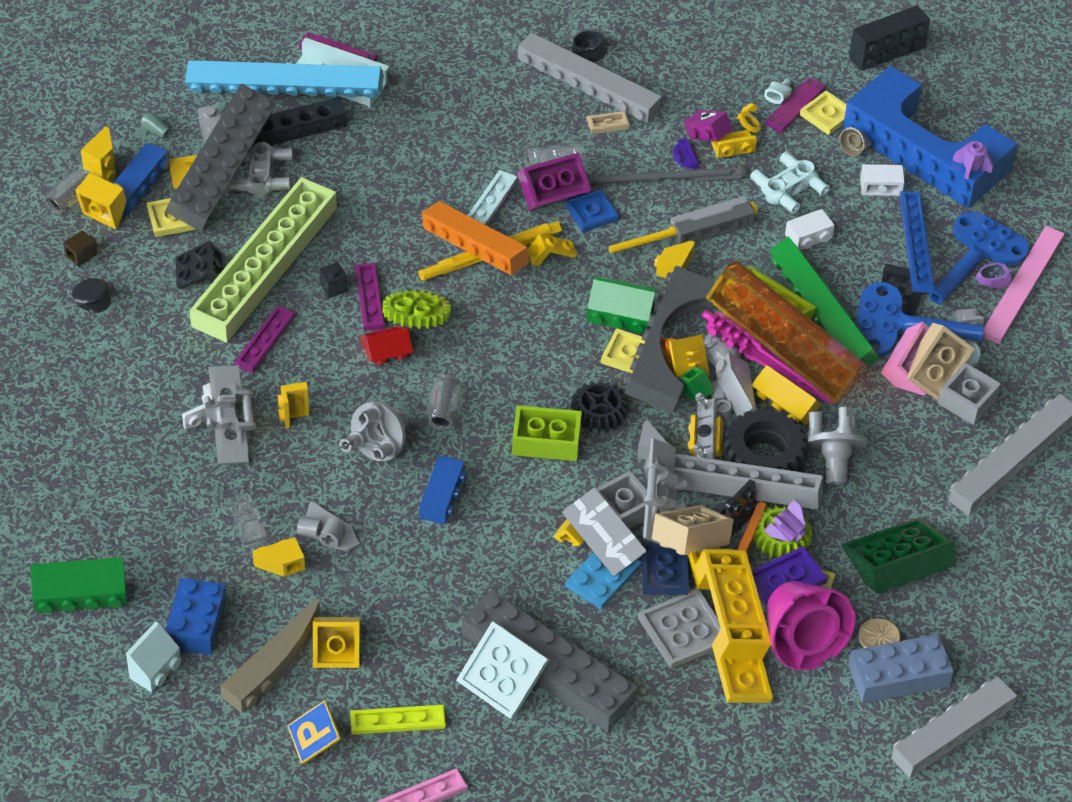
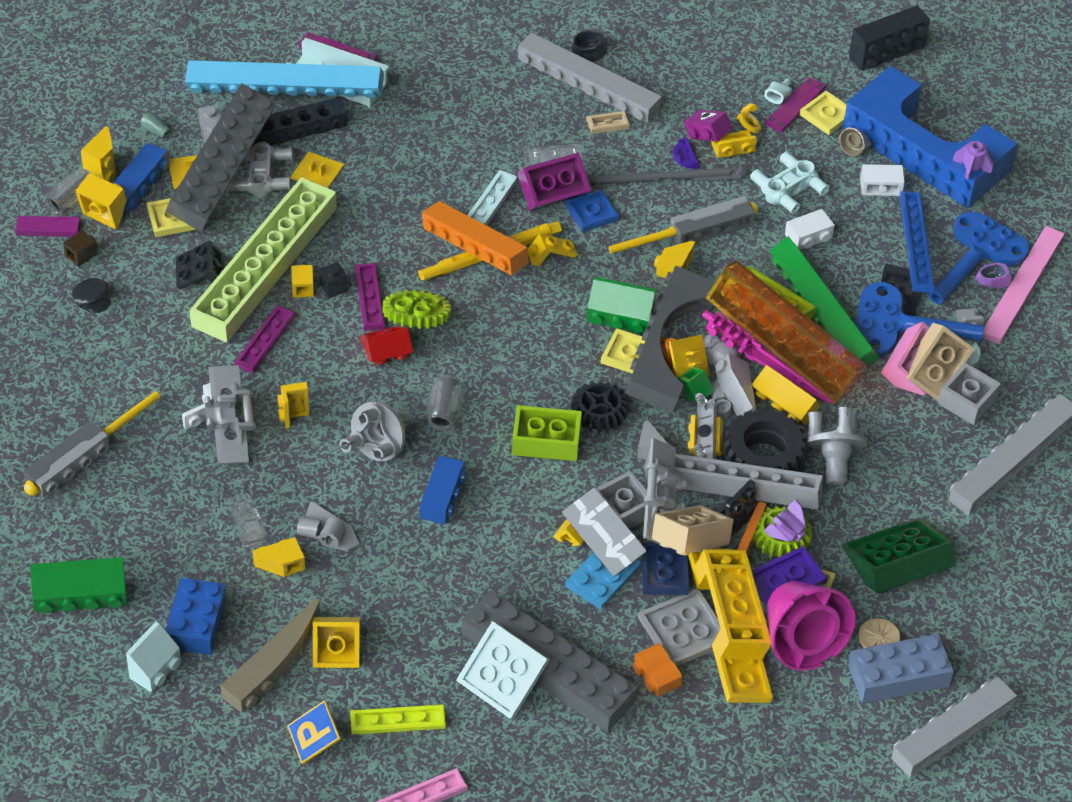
(47, 226): none -> magenta tile
(75, 453): none -> piece
(302, 281): none -> yellow brick
(317, 169): none -> yellow piece
(657, 669): none -> orange brick

